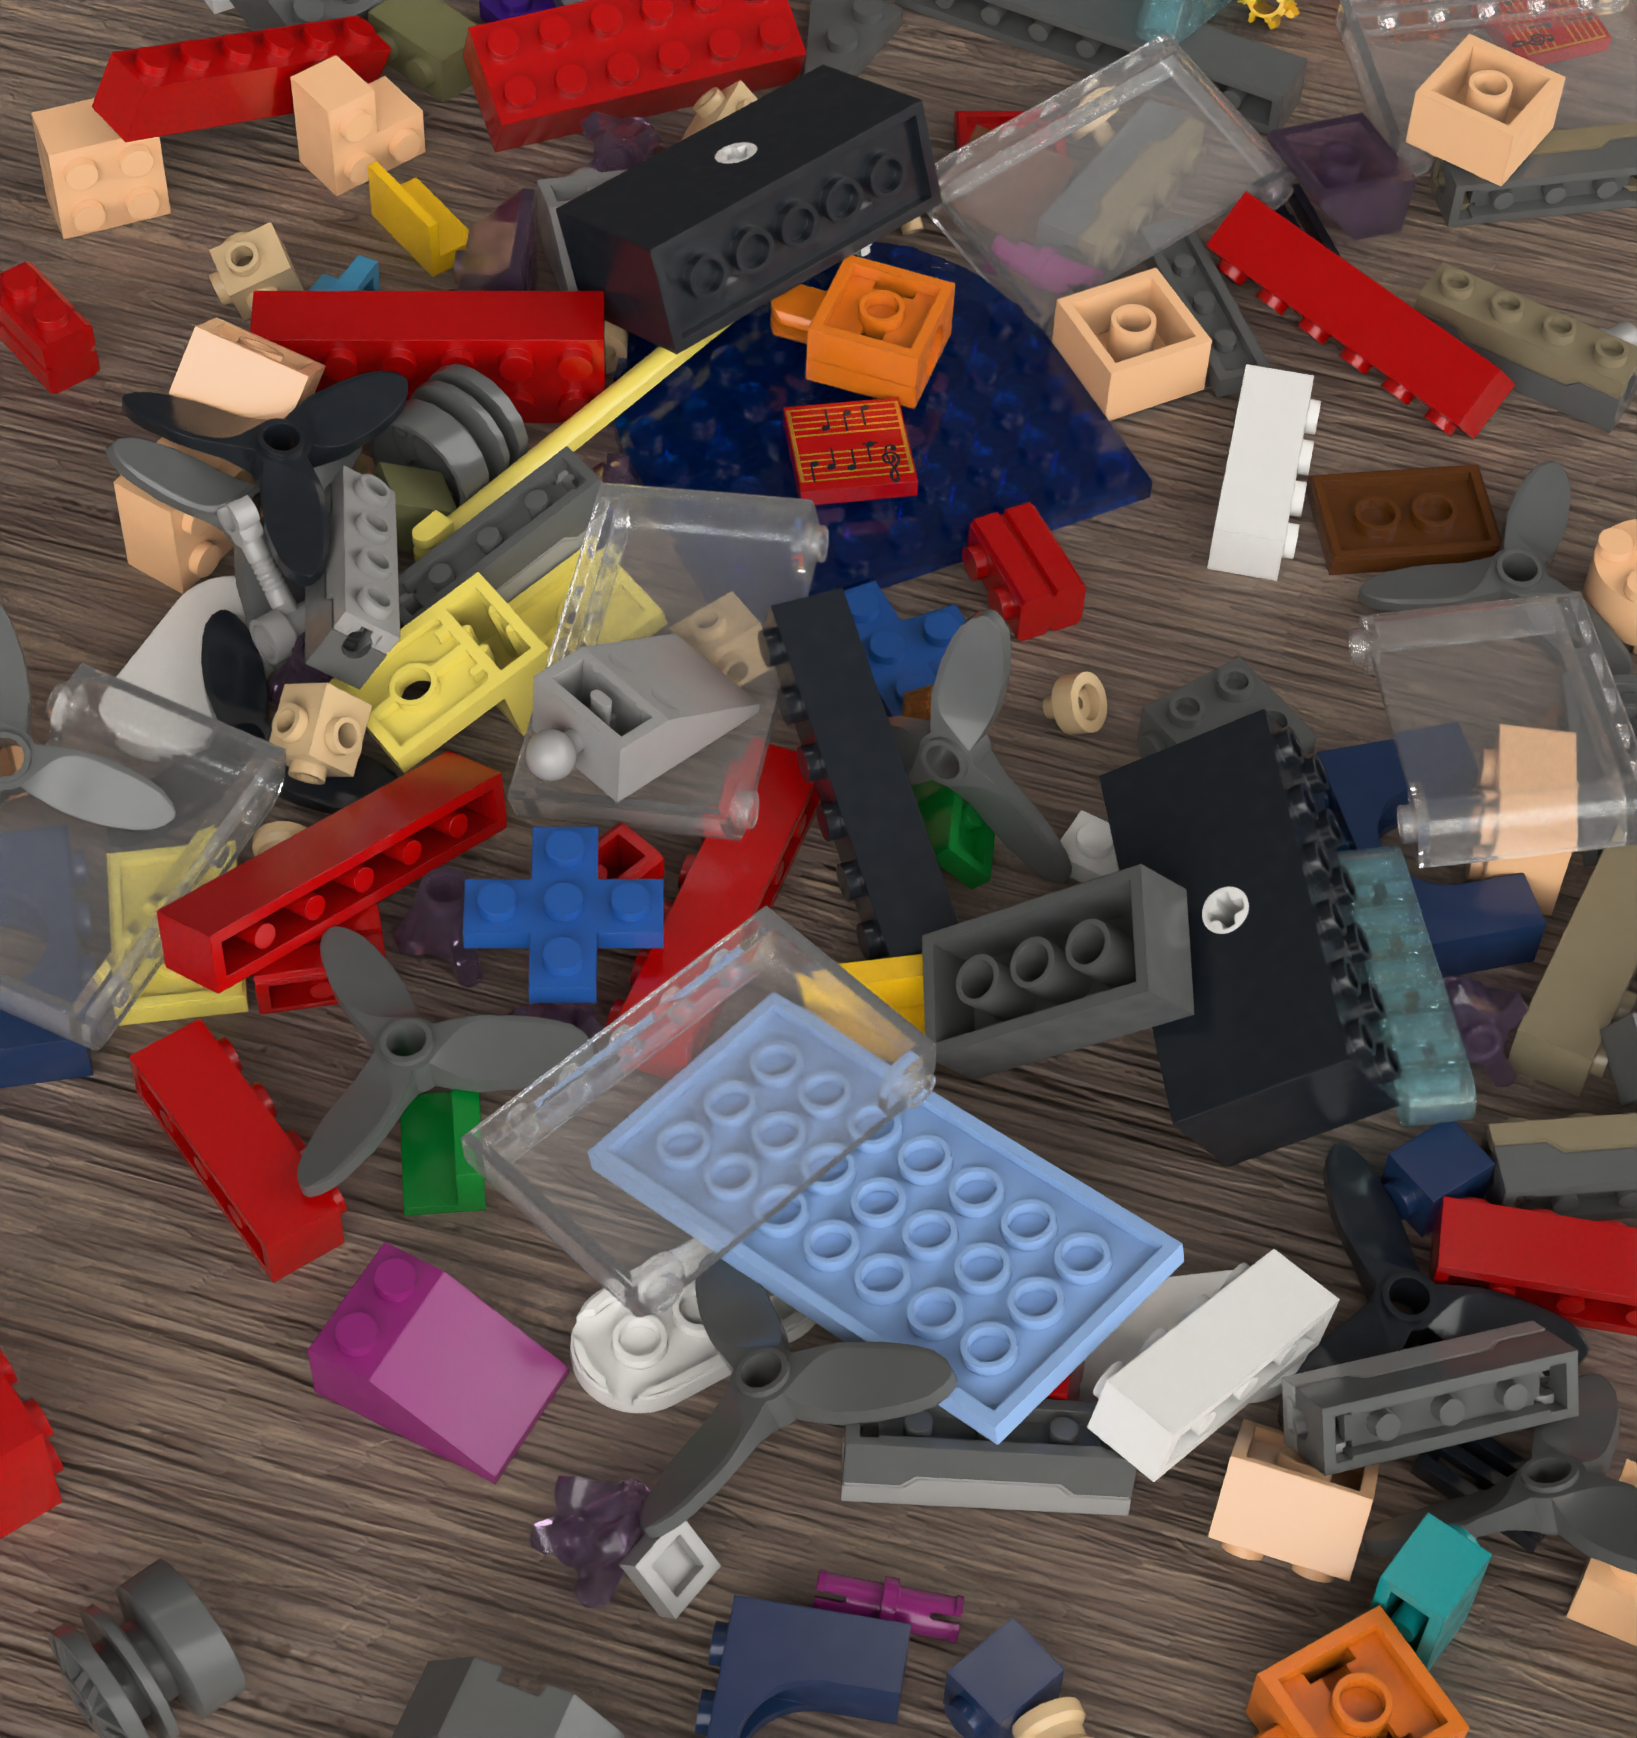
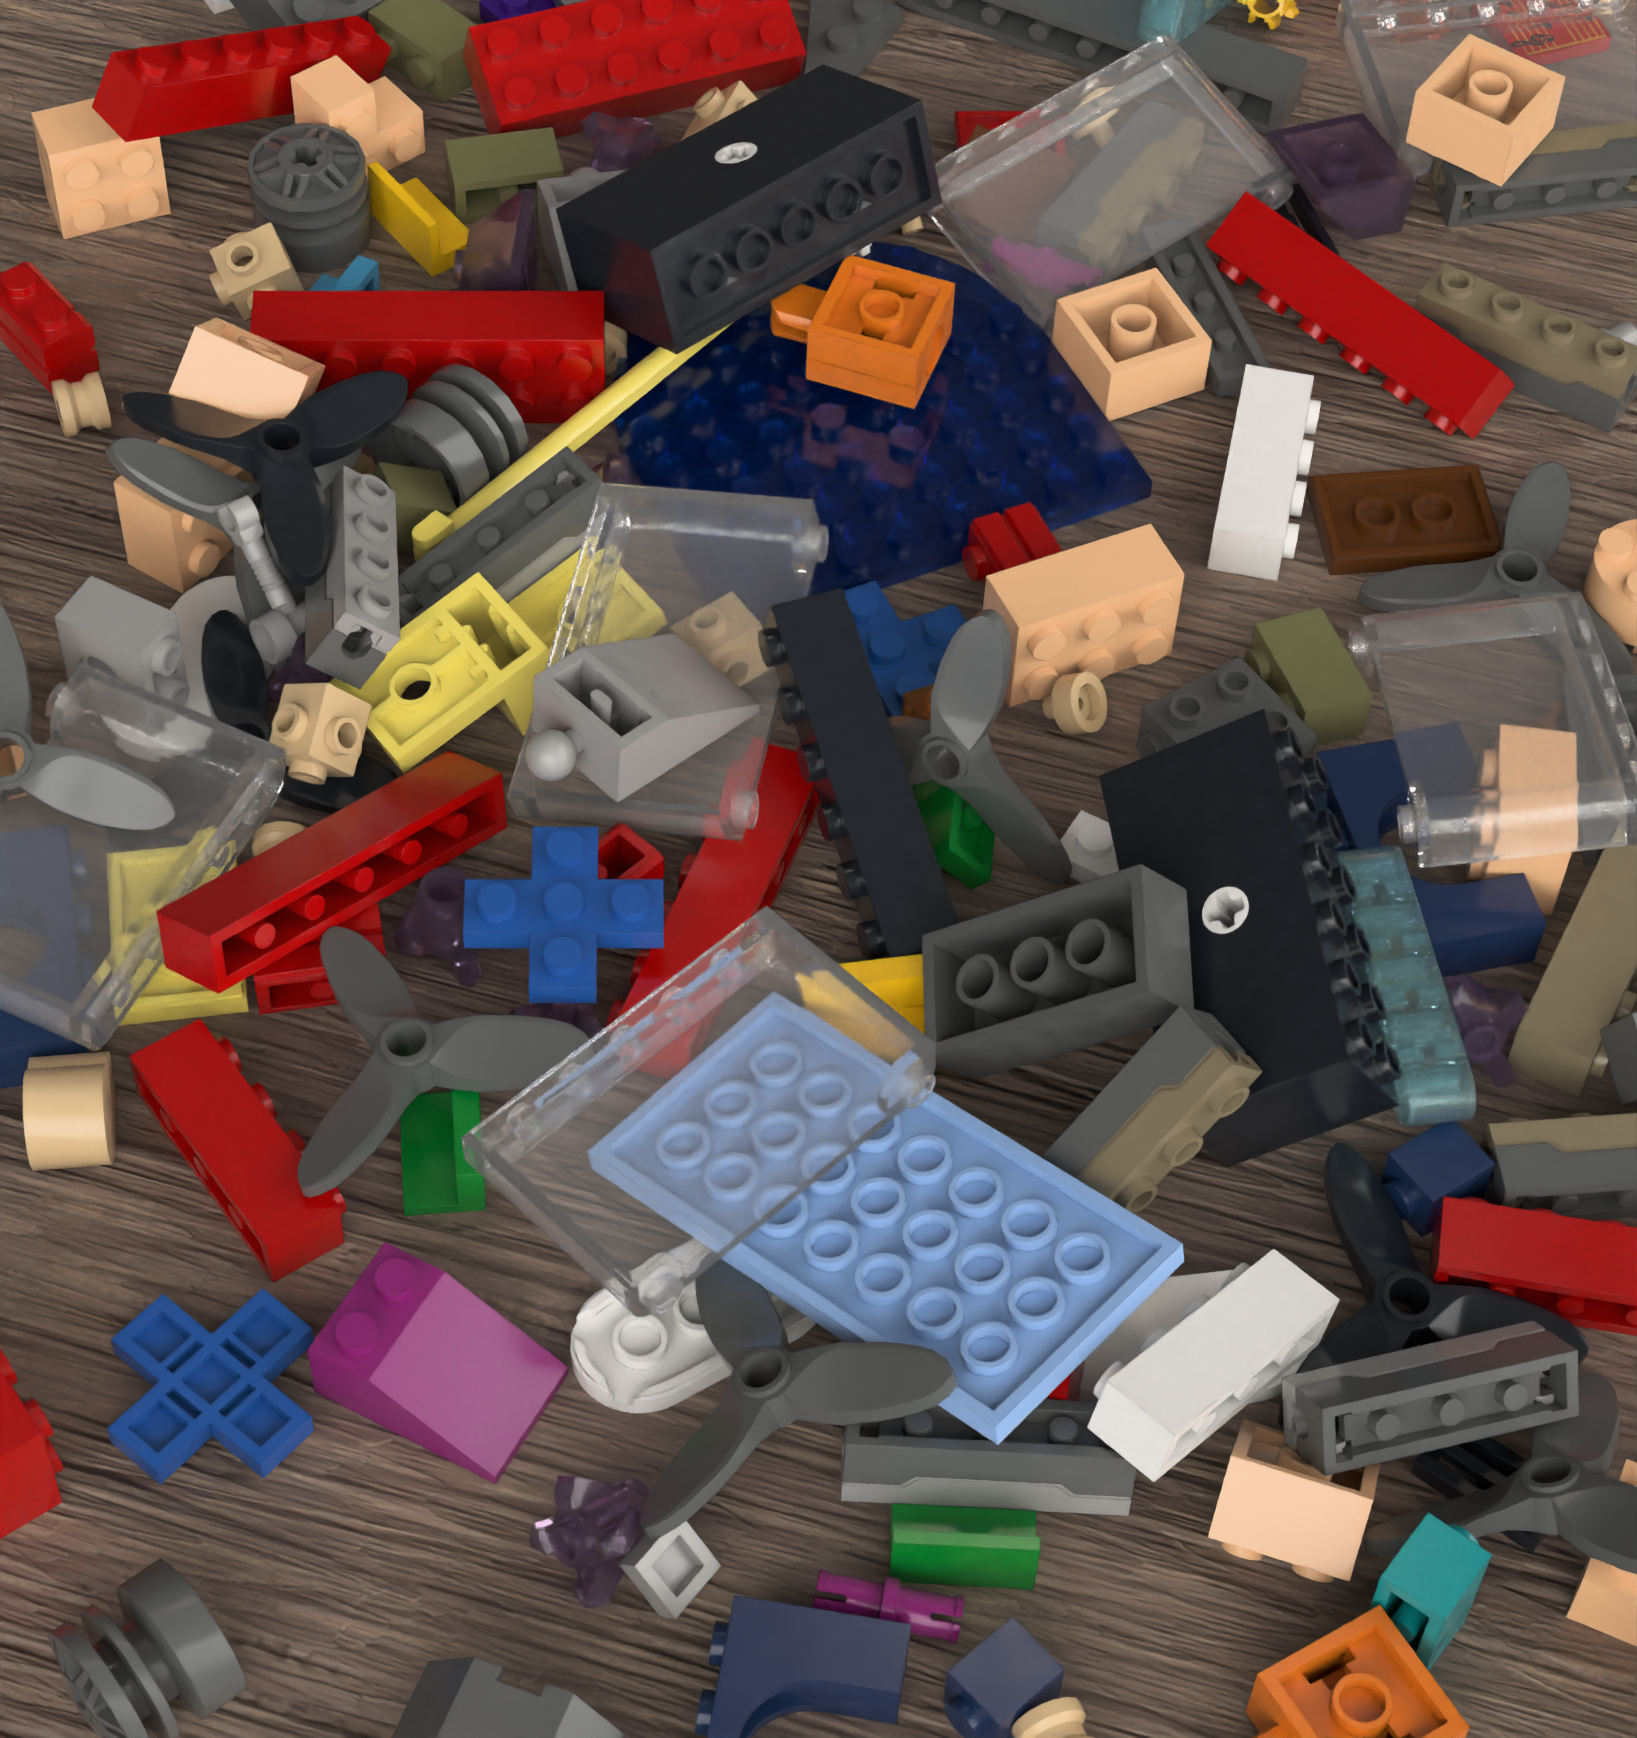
(69, 1111): none -> tan piece
(81, 404): none -> tan wheel
(123, 638): none -> light grey brick
(211, 1386): none -> blue plate
(313, 193): none -> dark grey wheel
(497, 166): none -> olive brick
(850, 451): red tile -> none
(963, 1546): none -> green panel
(1087, 610): none -> light nougat brick
(1156, 1109): none -> piece
(1311, 673): none -> olive brick

